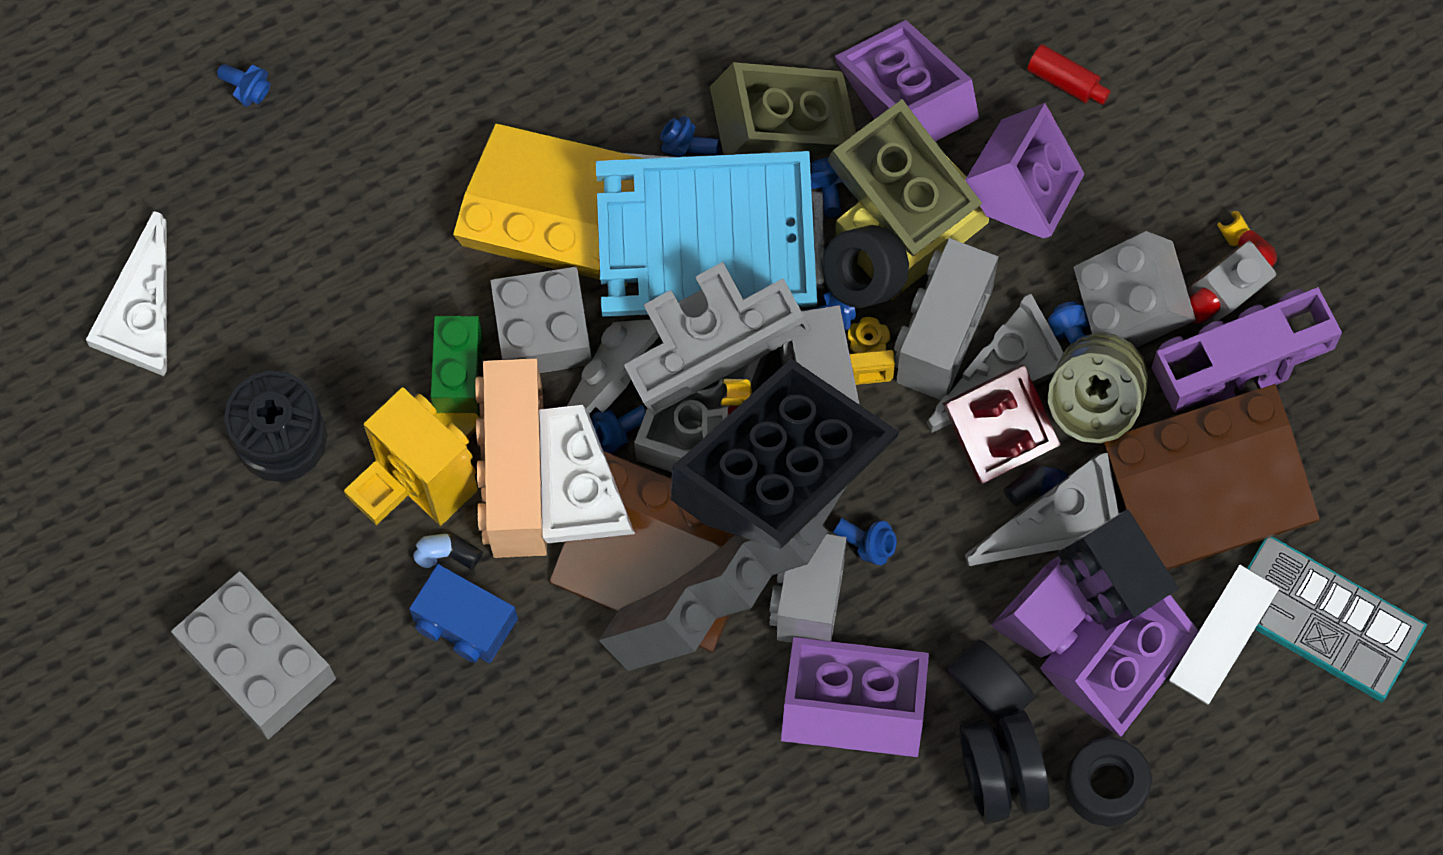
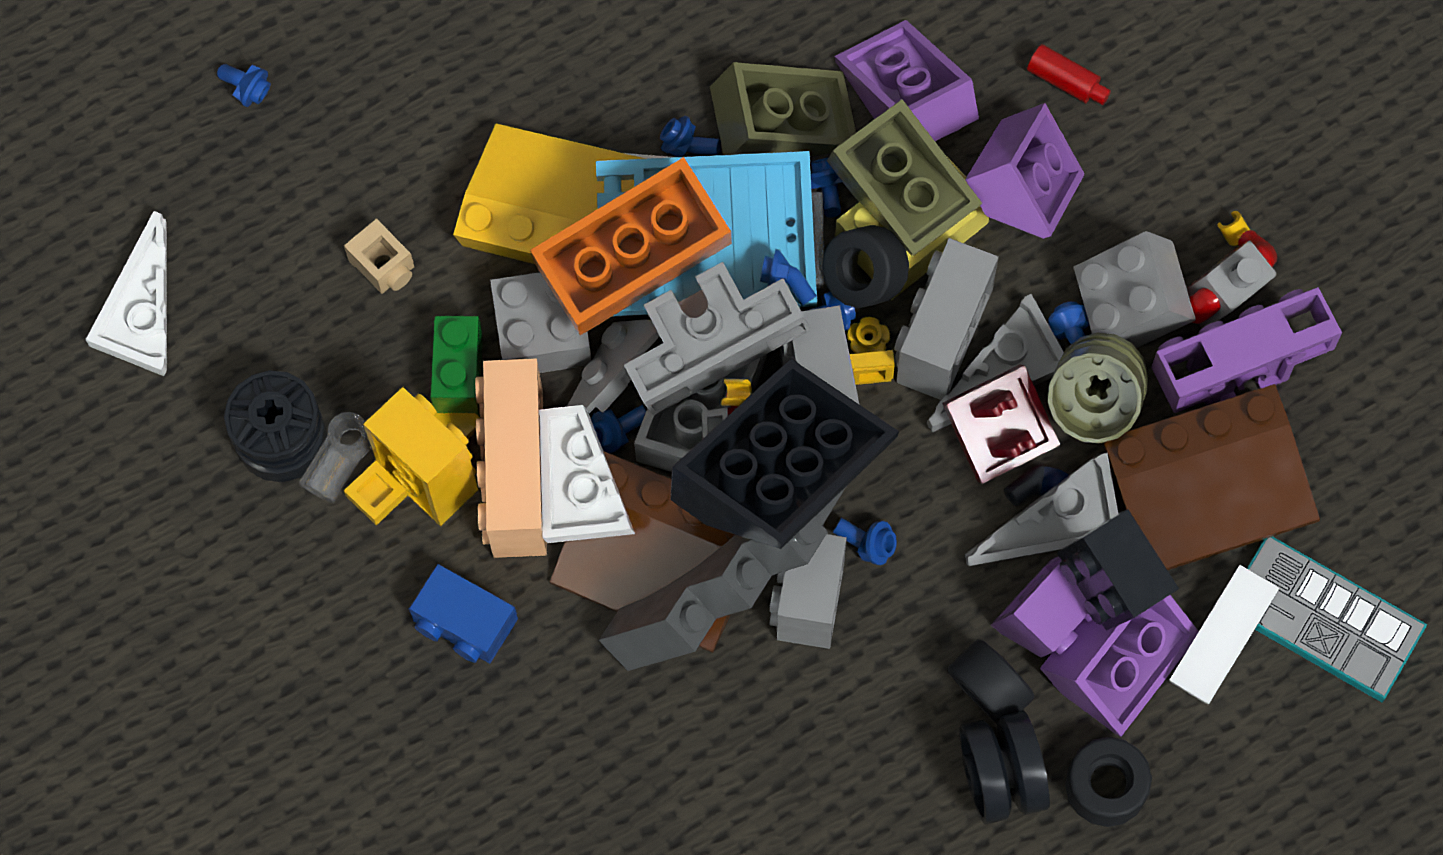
(253, 655): light grey brick -> none
(335, 460): none -> clear piece
(376, 245): none -> tan brick
(446, 545): arm -> none
(631, 246): none -> orange brick
(778, 268): none -> blue plate
(855, 697): medium lavender slope -> none

